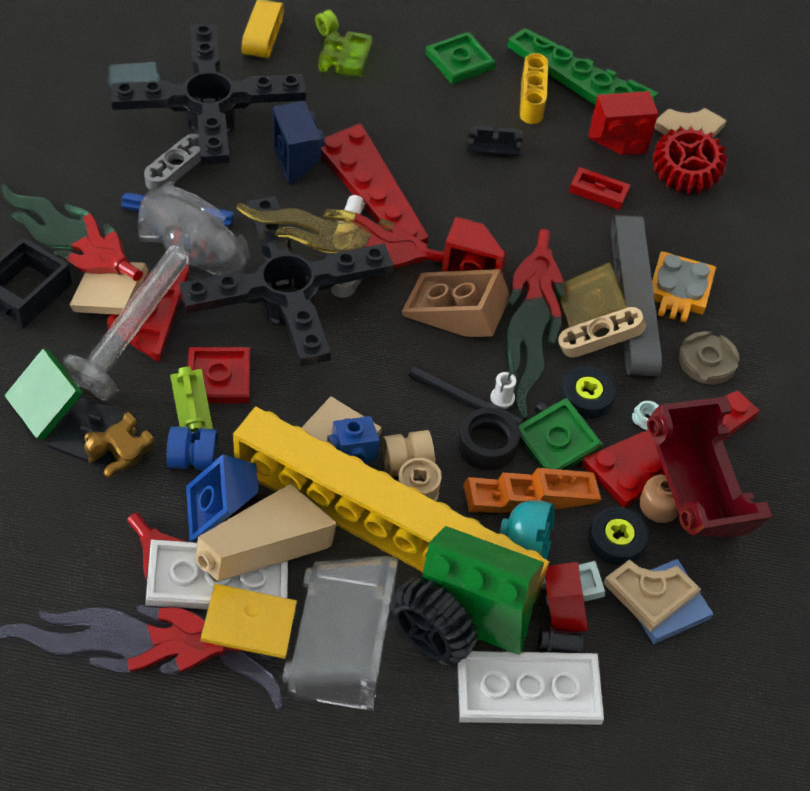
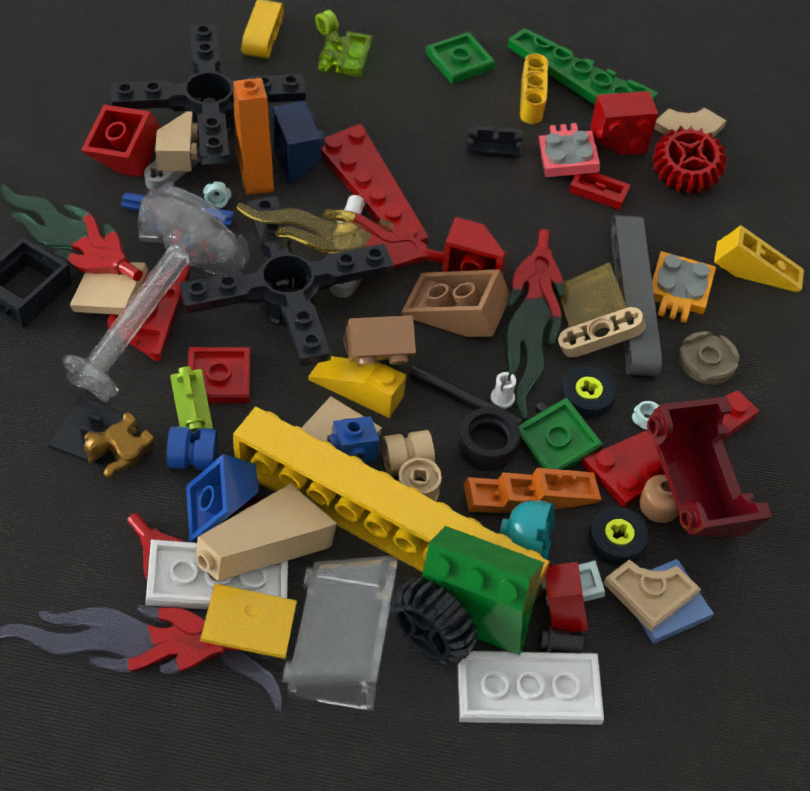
(43, 394): tile -> none
(123, 139): none -> red slope
(133, 73): clear light blue piece -> none
(175, 144): none -> tan slope
(220, 200): none -> light aqua plate
(253, 136): none -> orange slope
(373, 387): none -> yellow slope
(380, 339): none -> medium nougat slope
(568, 152): none -> piece
(757, 261): none -> yellow slope

